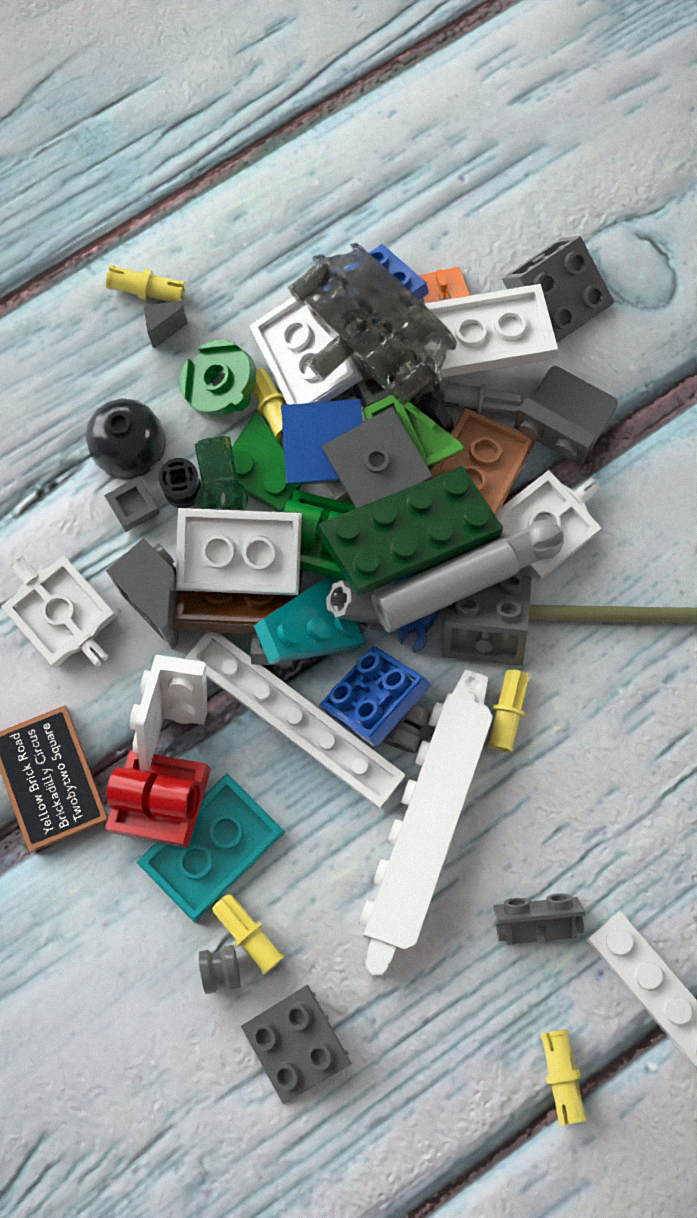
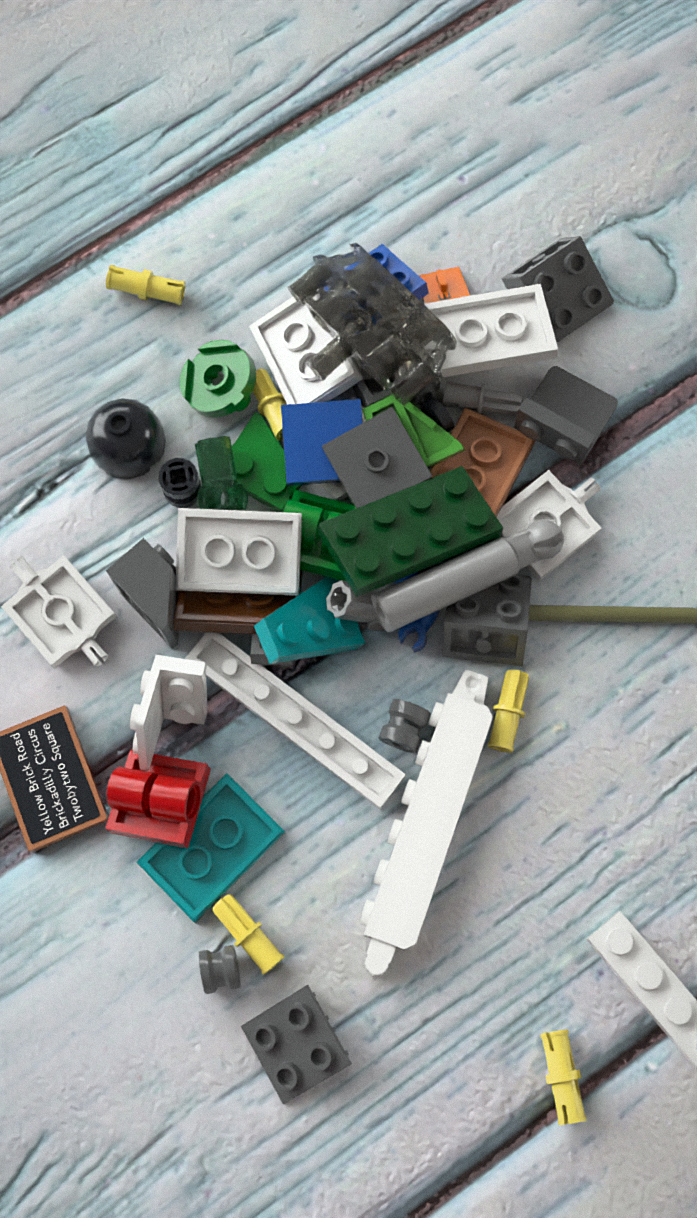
(132, 504): dark grey plate -> none
(164, 321): dark grey slope -> none
(375, 695): blue tile -> none
(558, 914): dark grey hinge -> none

